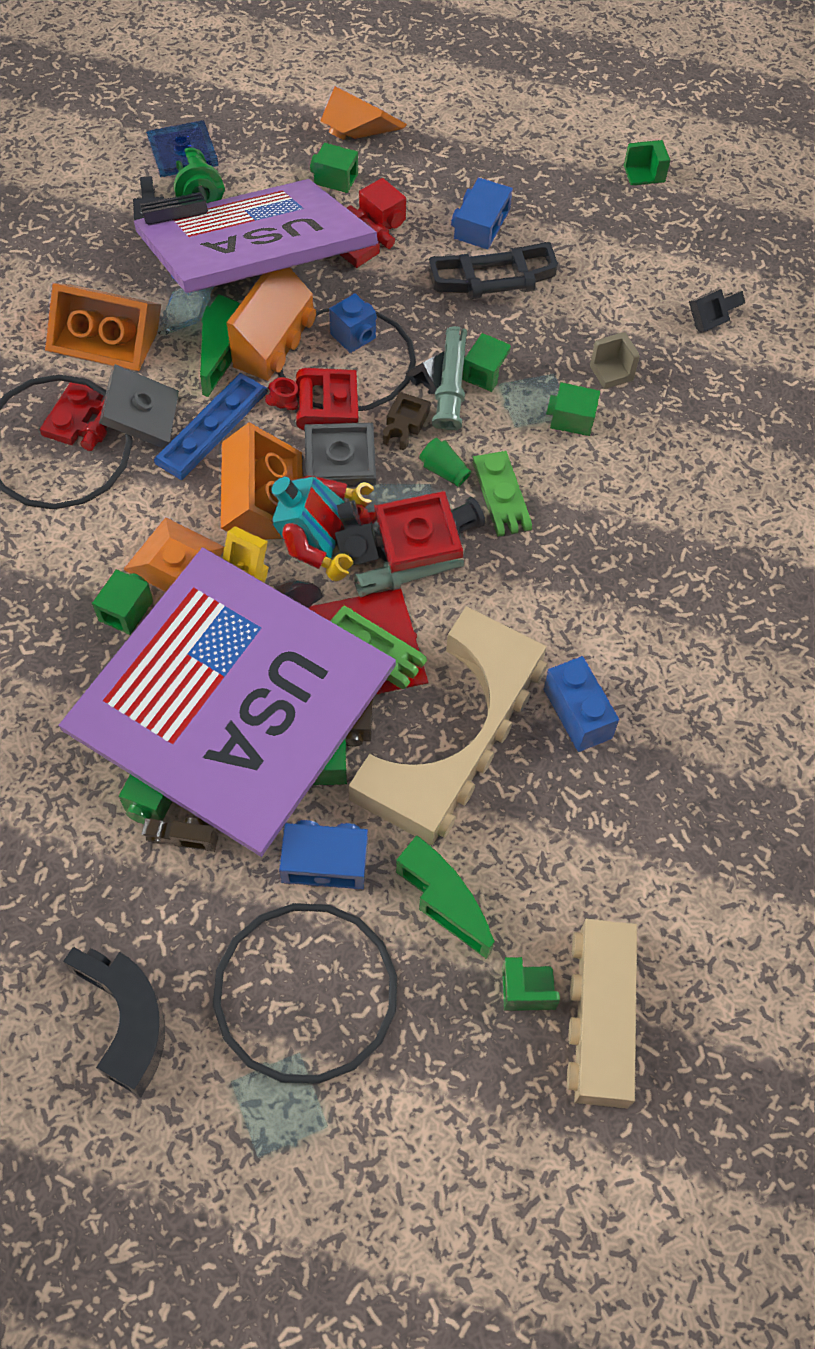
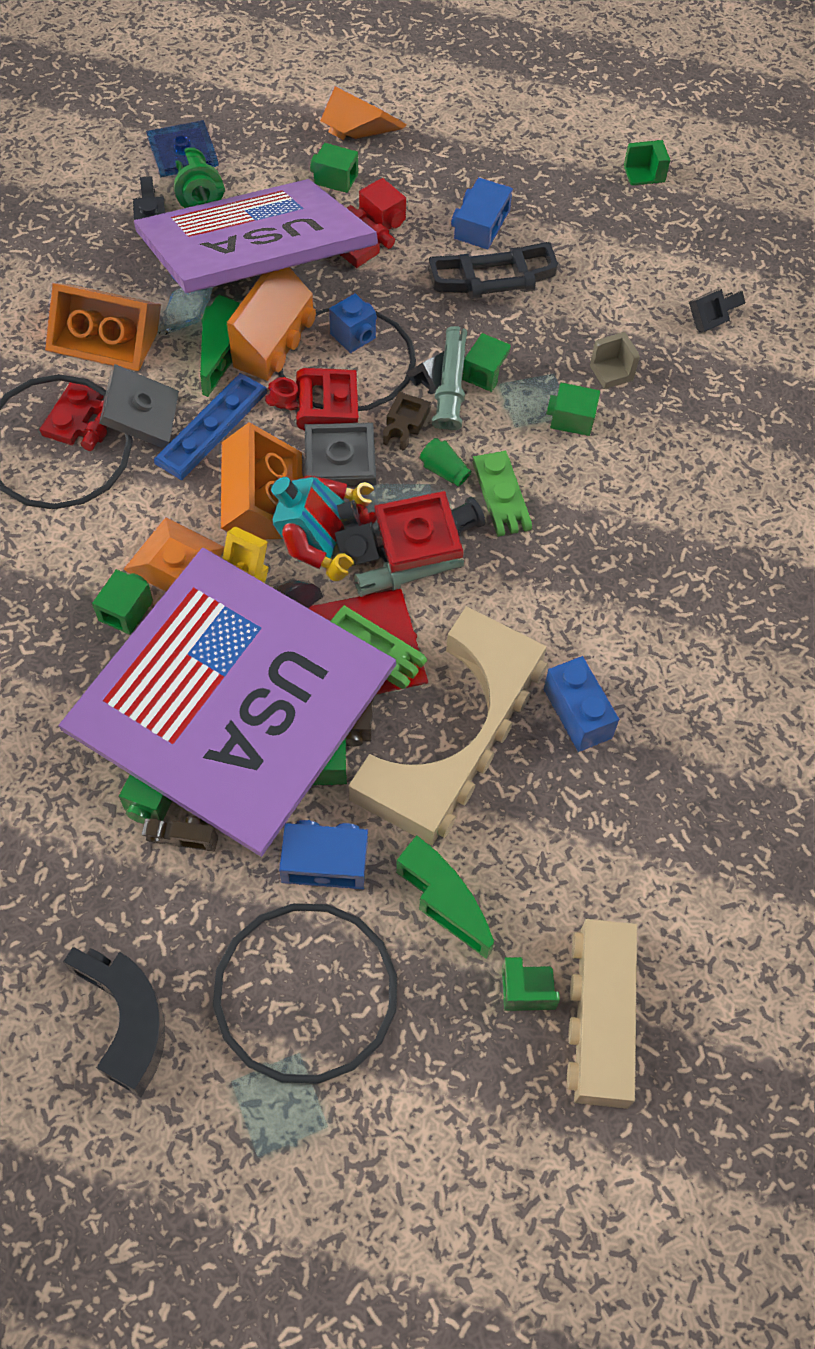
(174, 208): black tile -> none

